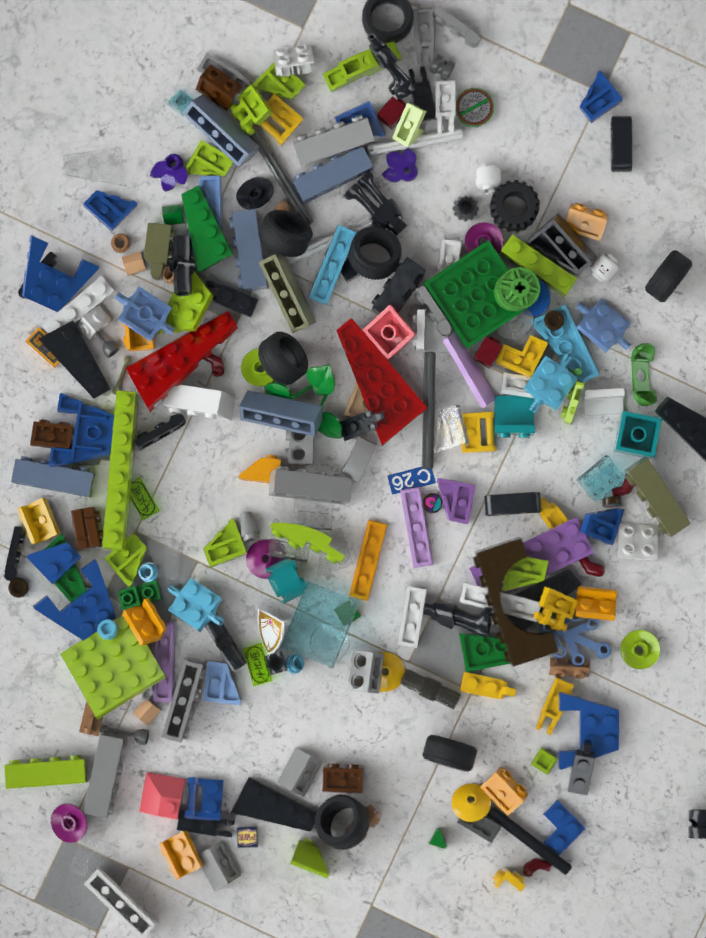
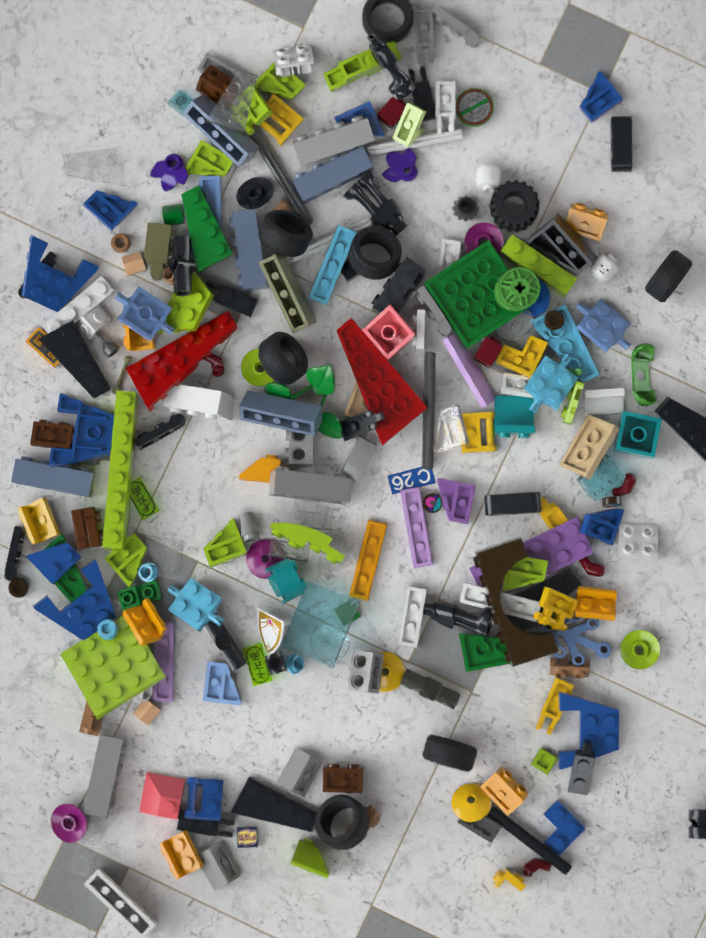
(45, 773): lime brick -> none
(140, 736): dark grey hinge -> none
(182, 702): light grey brick -> none
(235, 102): none -> clear wing
(437, 839): green slope -> none
(442, 67): dark grey wheel -> none
(485, 686): yellow hinge -> none
(589, 447): none -> tan plate
(657, 497): olive brick -> none

